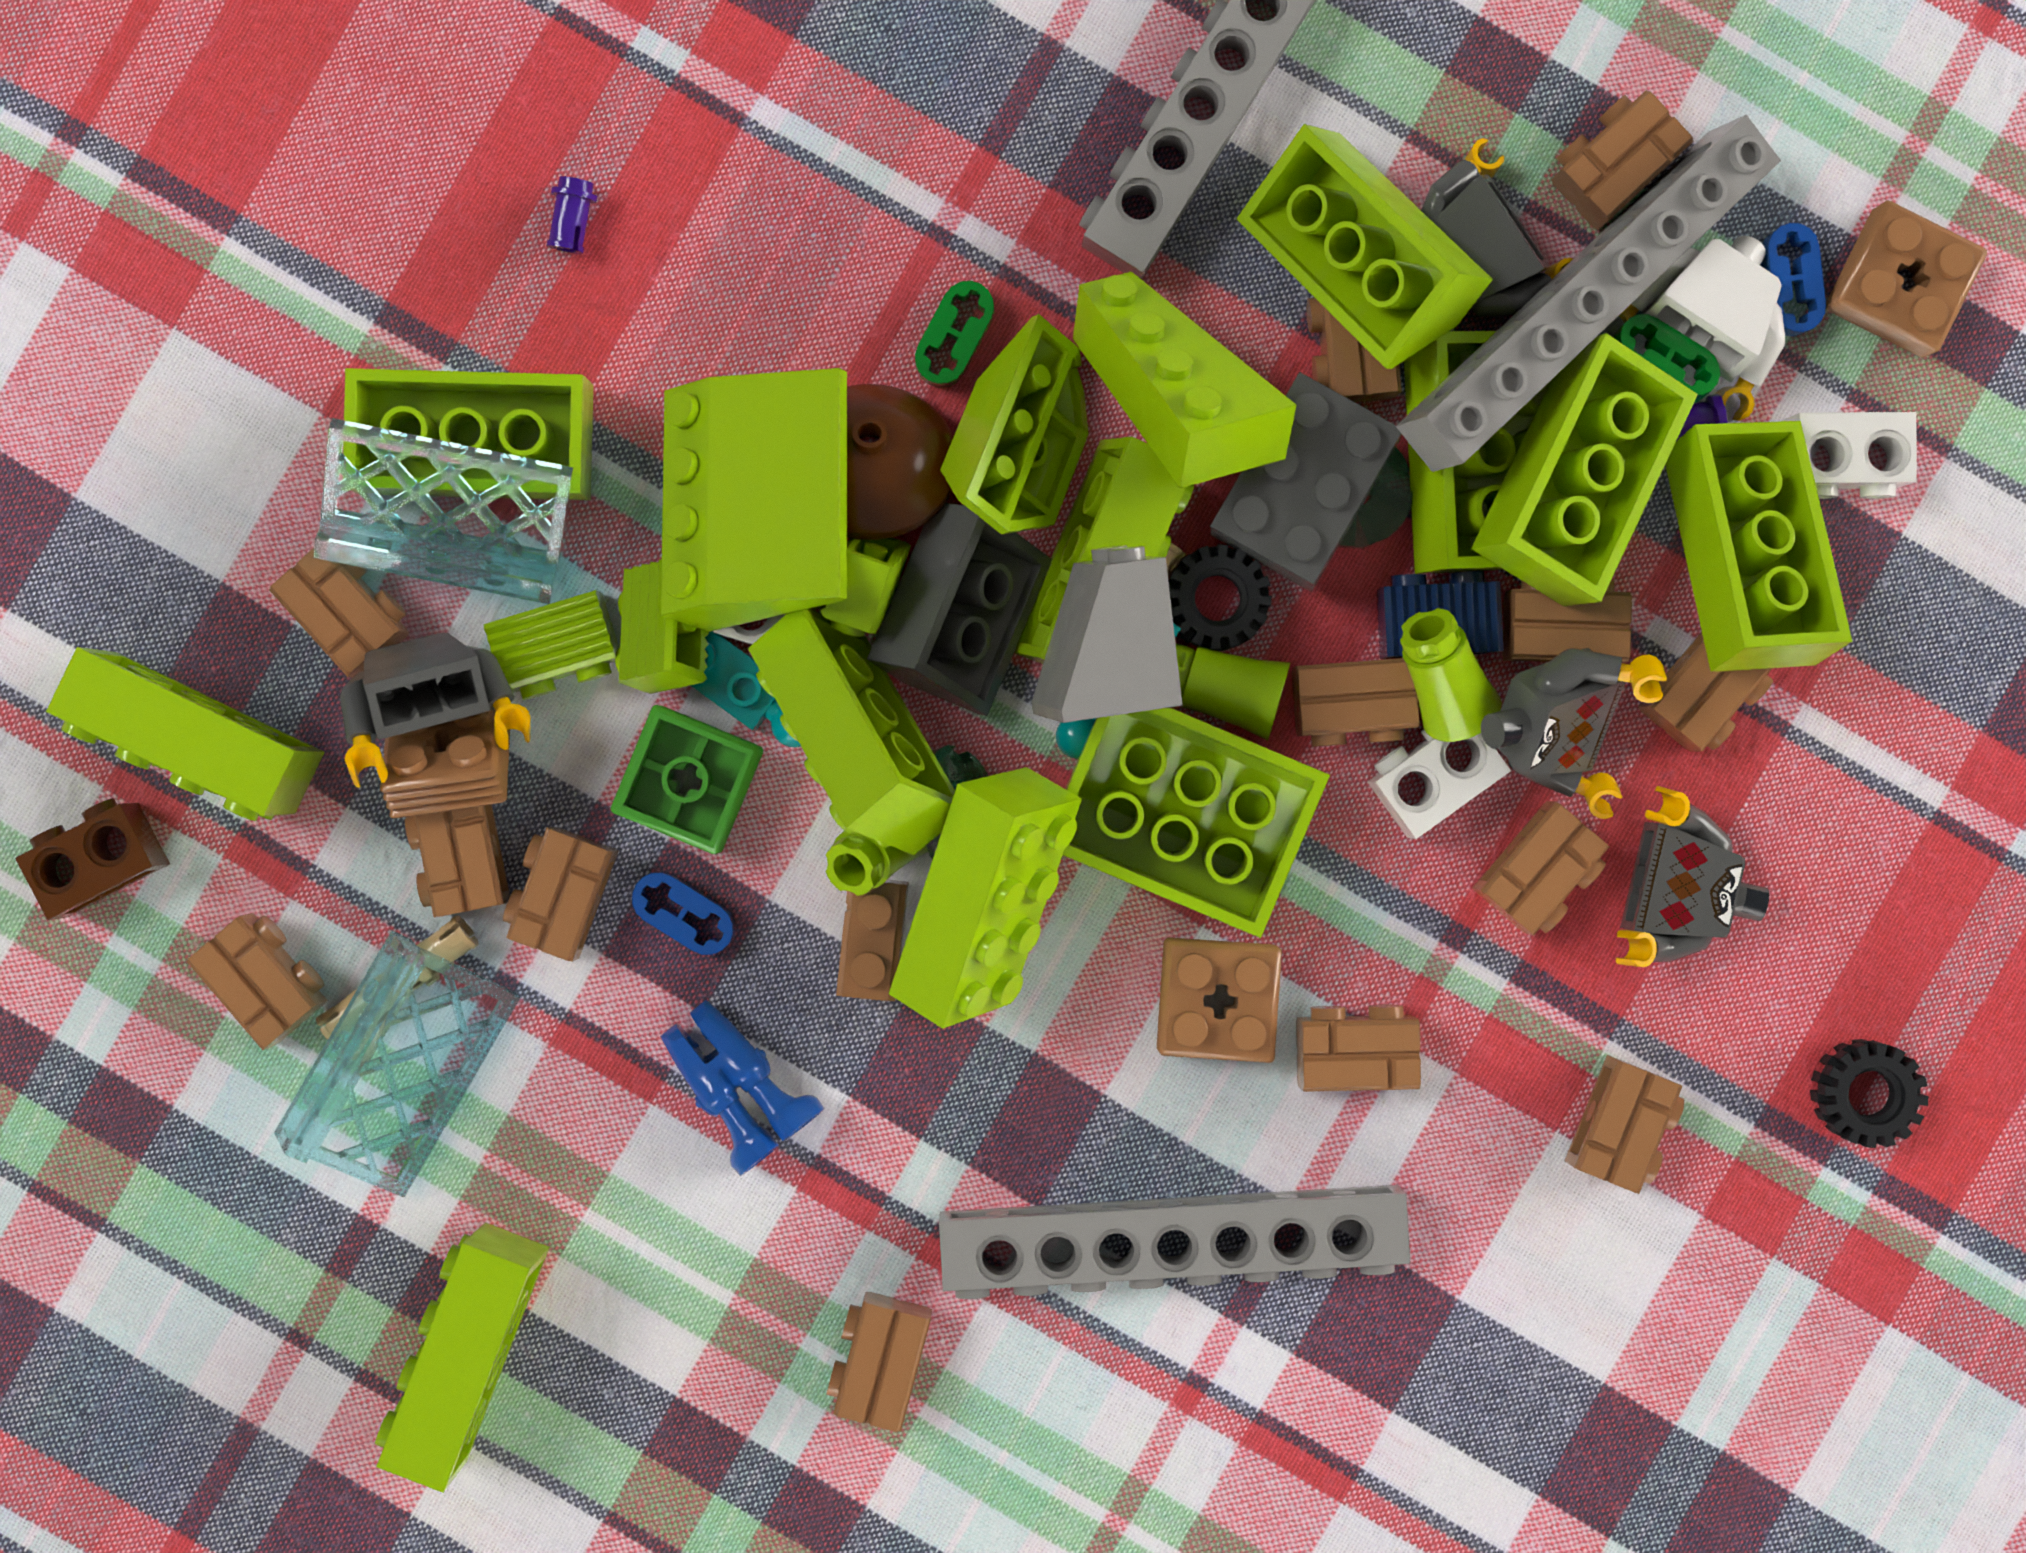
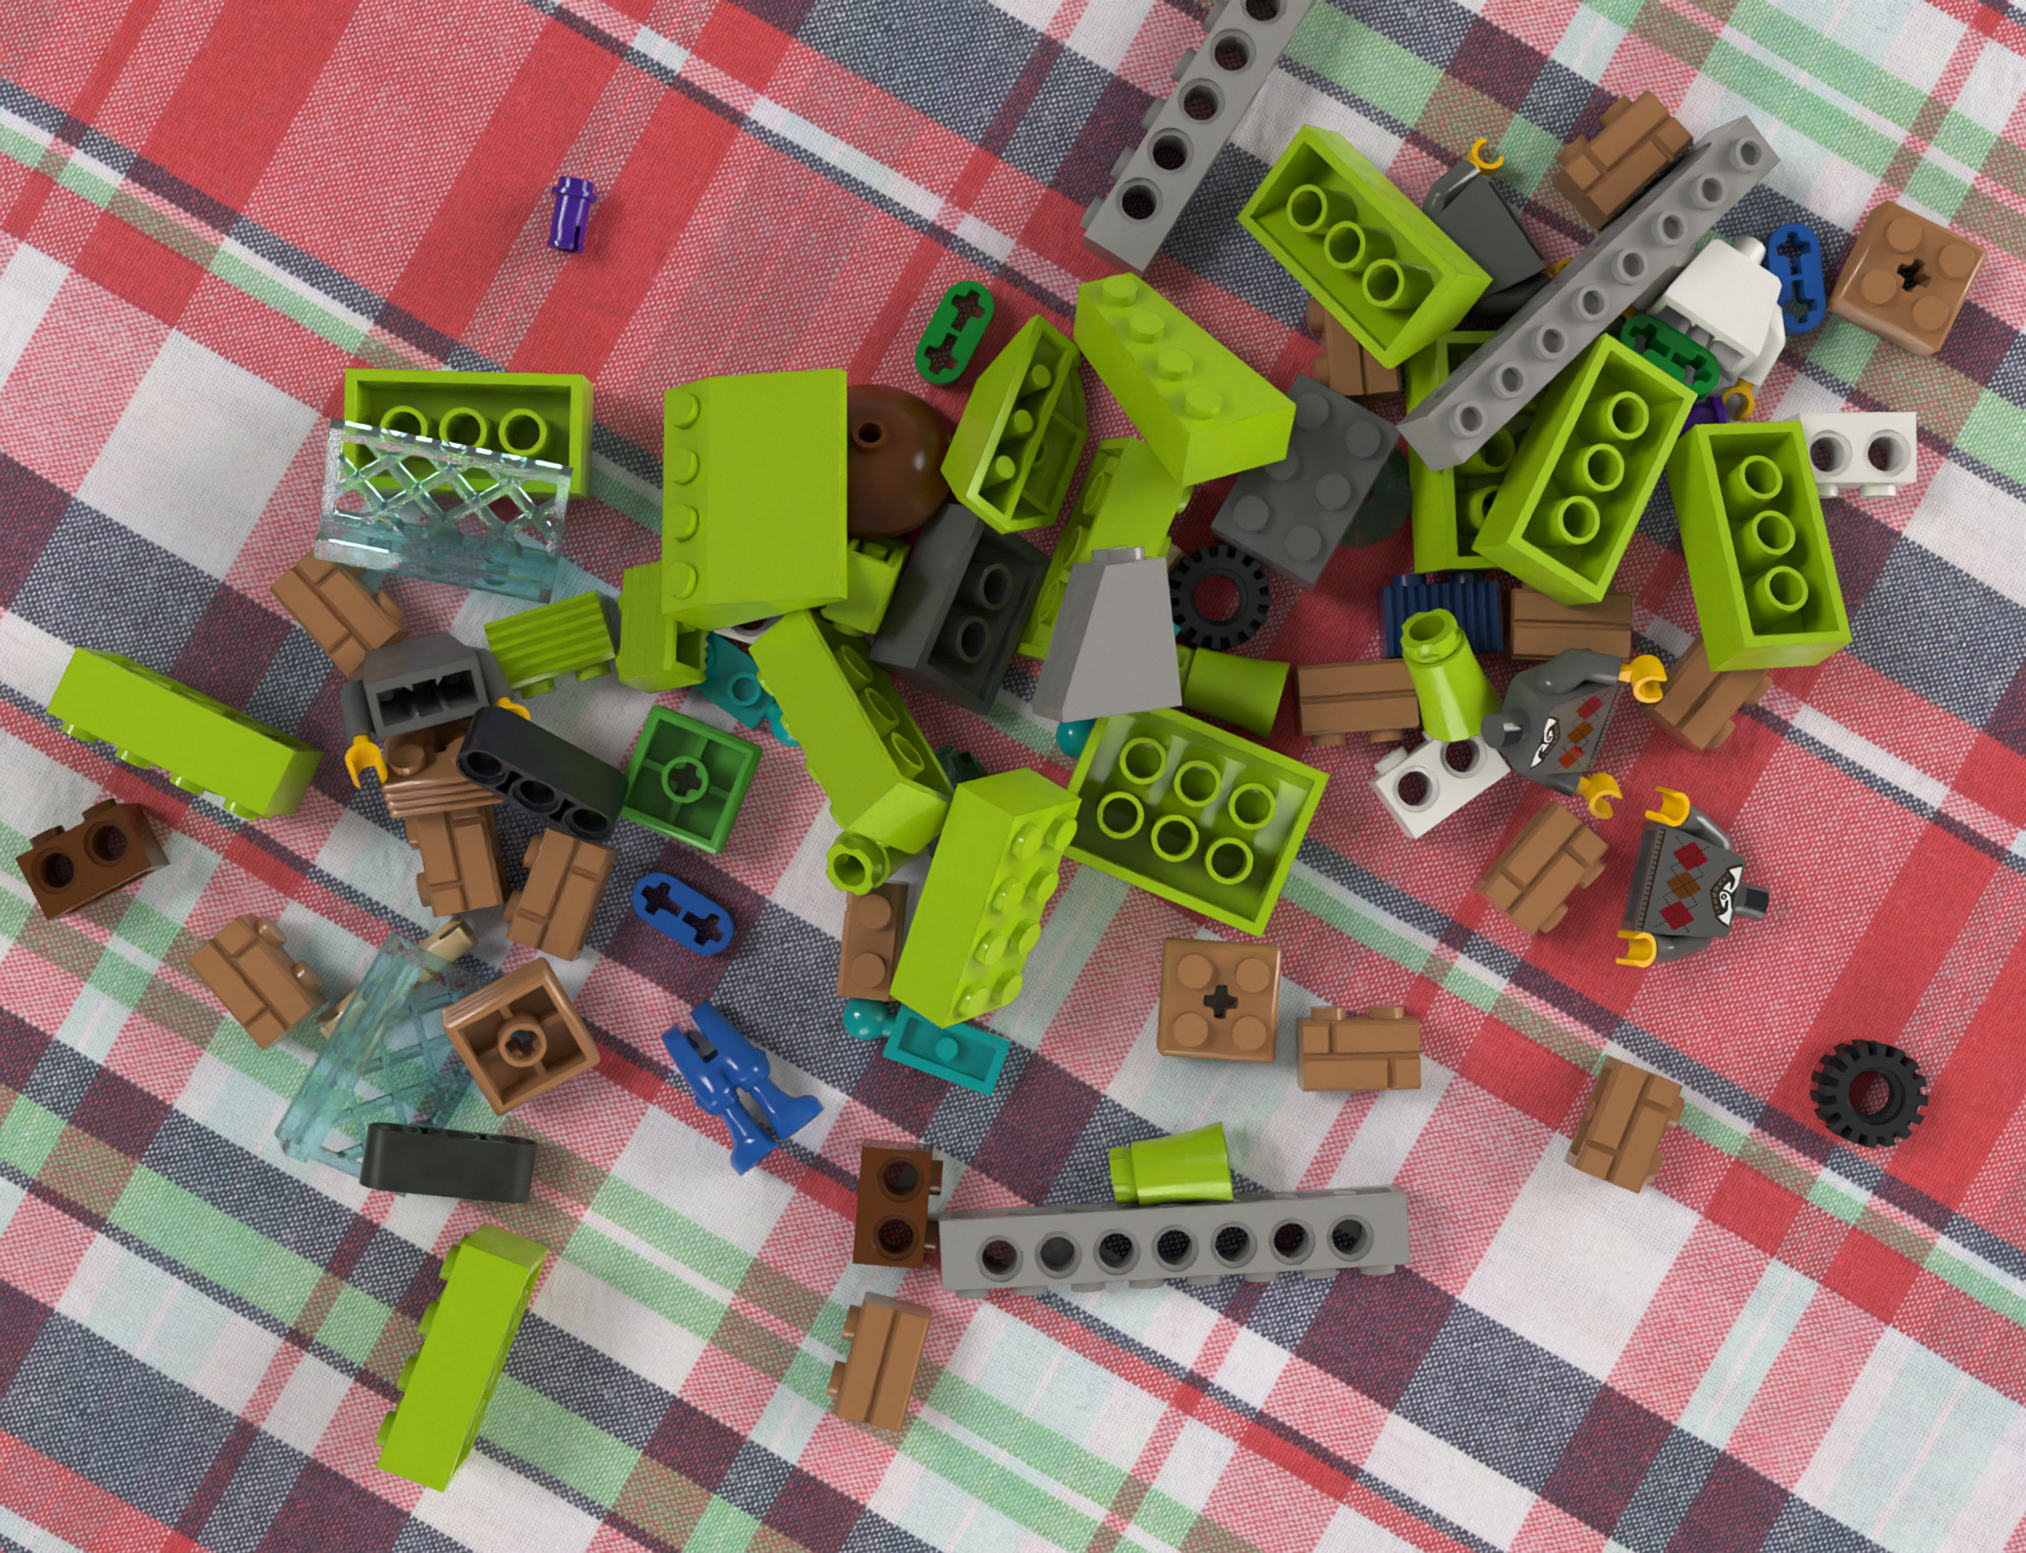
(448, 1163): none -> pearl dark grey beam
(501, 1064): none -> medium nougat brick
(542, 774): none -> black beam
(882, 1202): none -> reddish brown brick
(953, 1053): none -> teal plate
(1173, 1168): none -> lime plant

